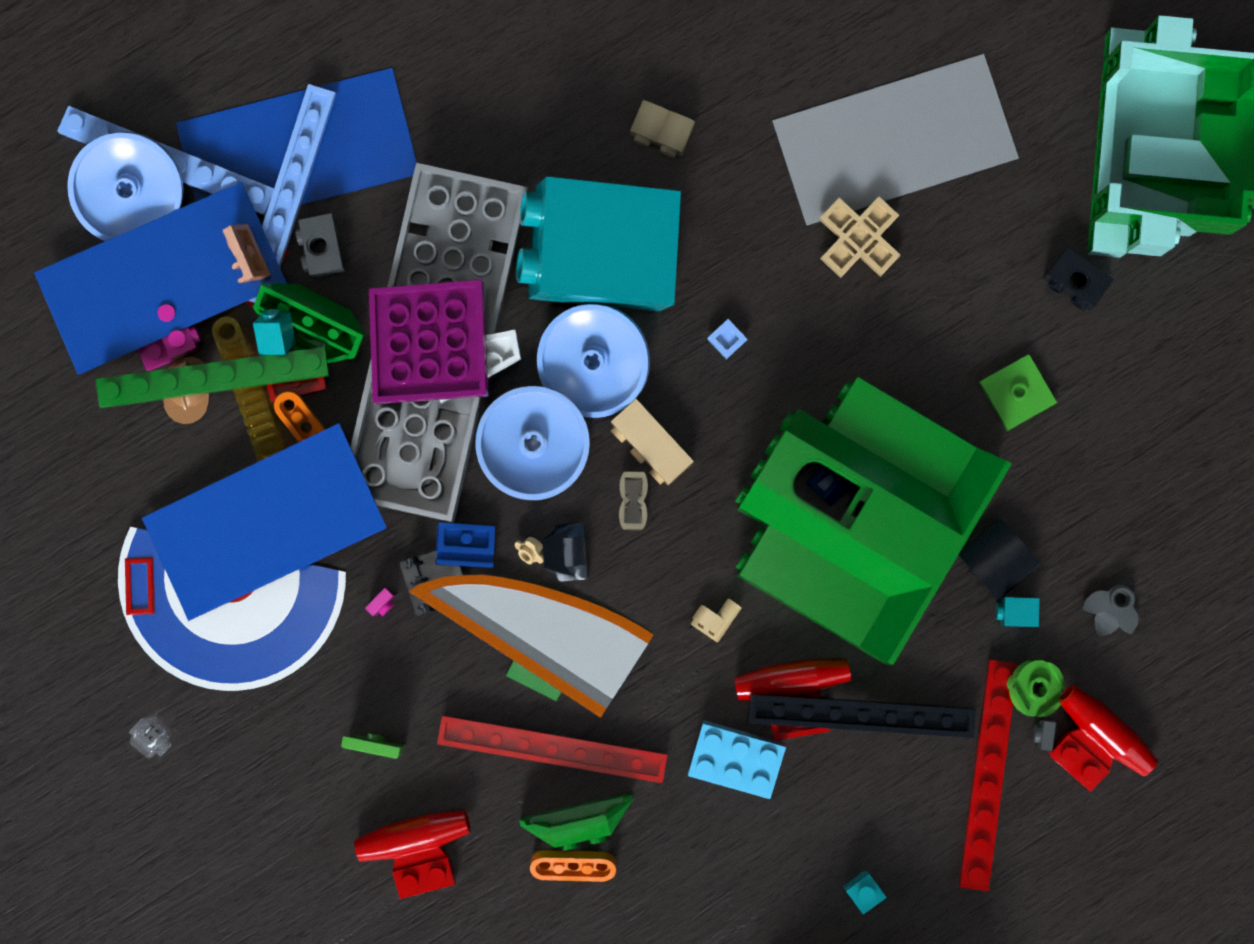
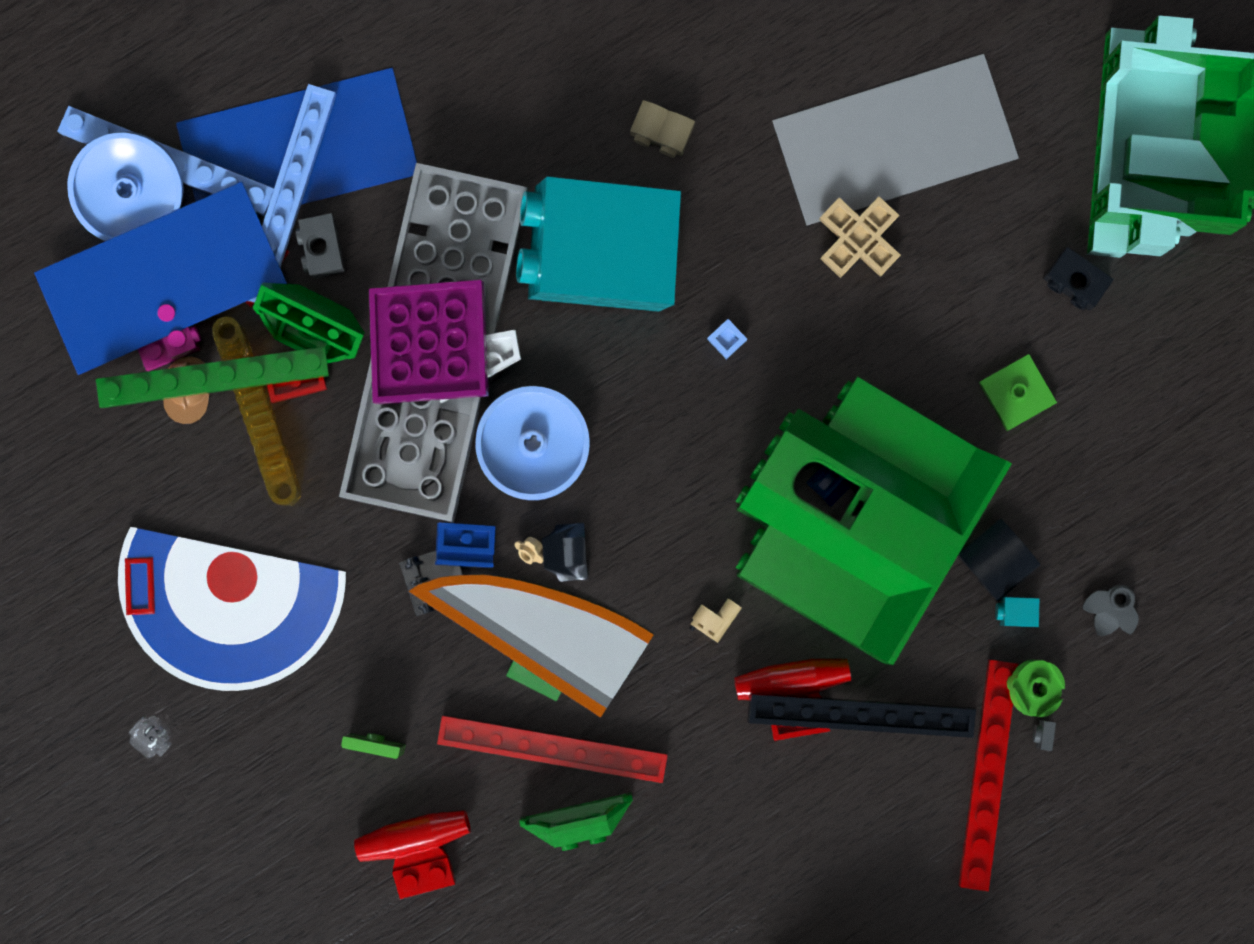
(247, 253): nougat plate -> none
(264, 522): blue sticker -> none
(274, 332): teal brick -> none
(296, 416): orange plate -> none
(381, 603): dark pink plate -> none
(573, 865): orange plate -> none
(594, 359): light blue dish -> none
(633, 493): dark tan brick -> none
(650, 443): tan brick -> none
(736, 759): medium azure plate -> none
(864, 892): teal brick -> none
(1098, 740): red plate -> none

